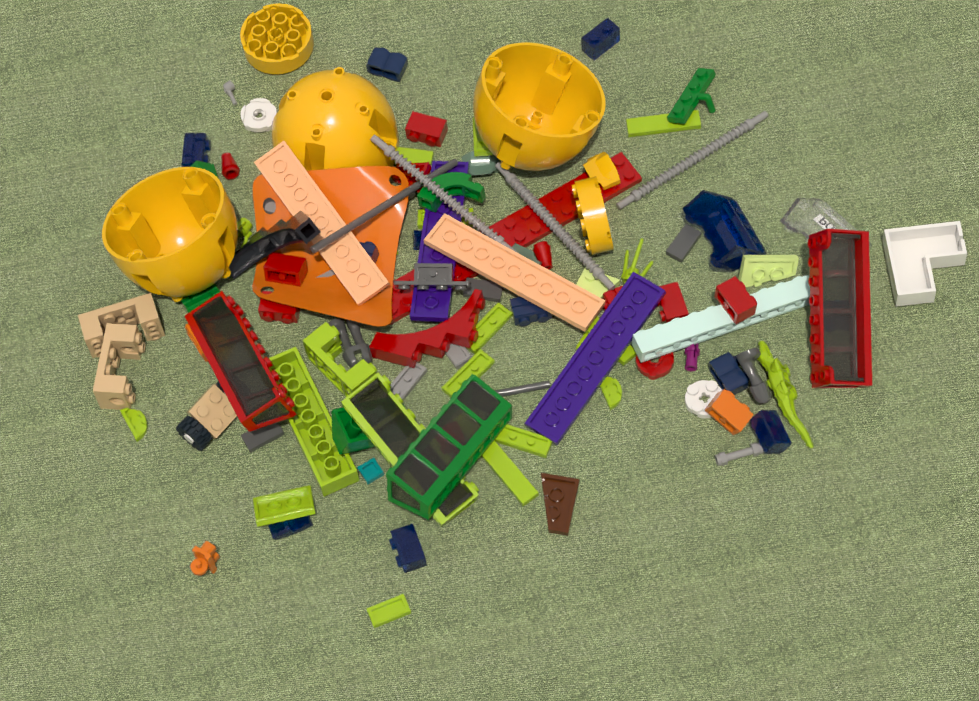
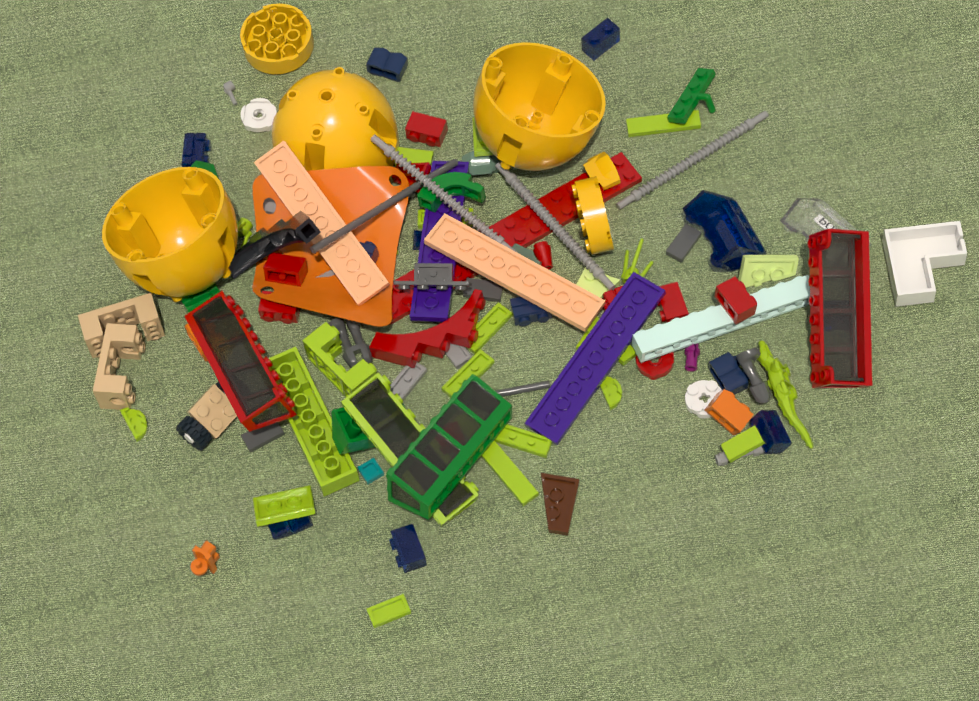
(229, 167): red cone -> none
(742, 444): none -> lime tile

